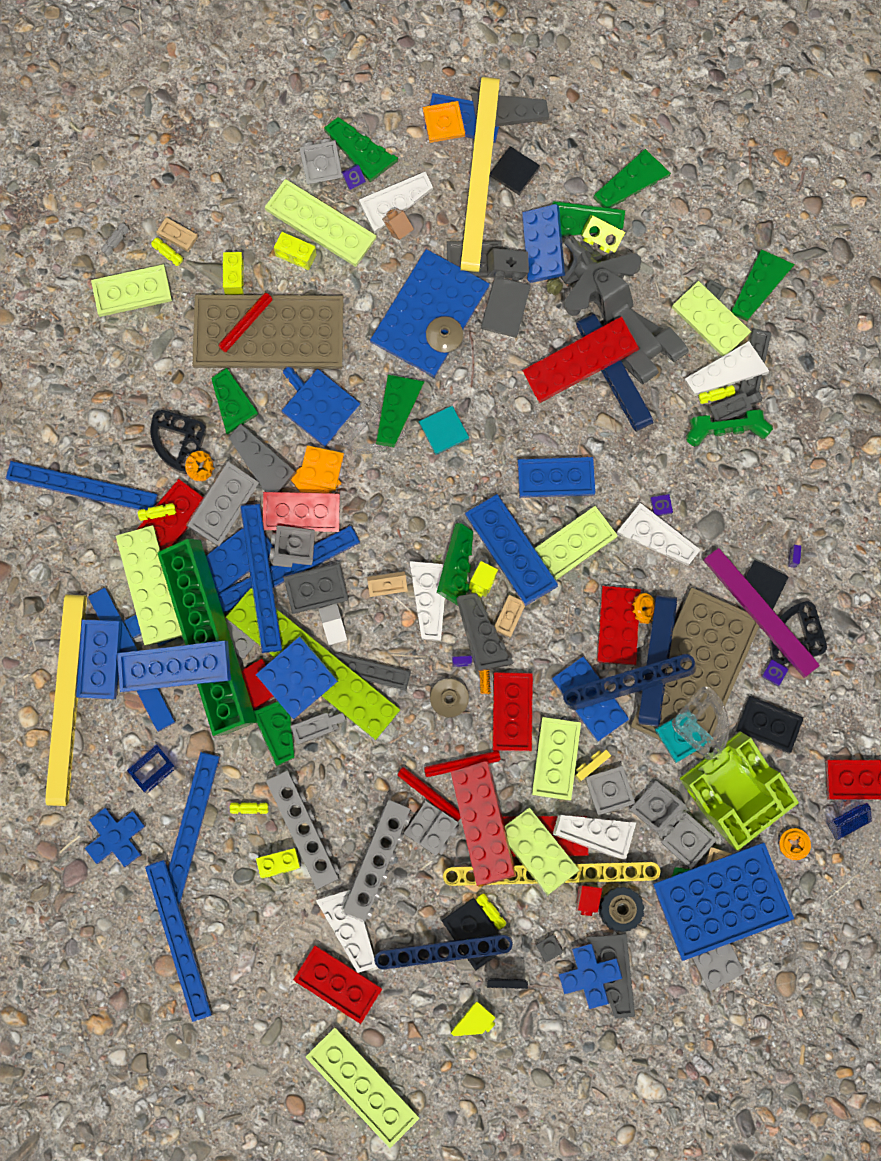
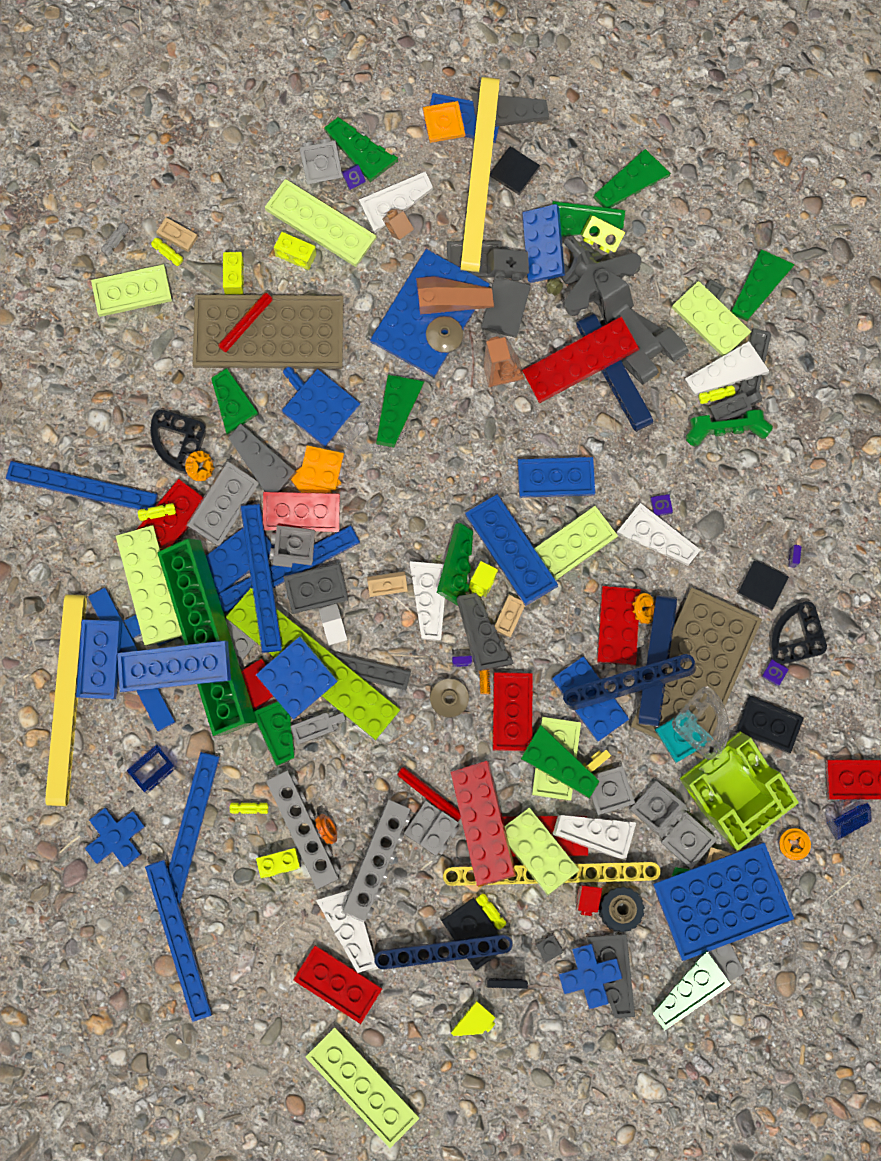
(326, 828): none -> orange gear
(444, 430): teal tile -> none
(447, 295): none -> nougat wedge
(454, 765): red axle -> none
(501, 362): none -> nougat wedge
(554, 760): none -> green wing
(694, 989): none -> wing
(761, 613): magenta tile -> none

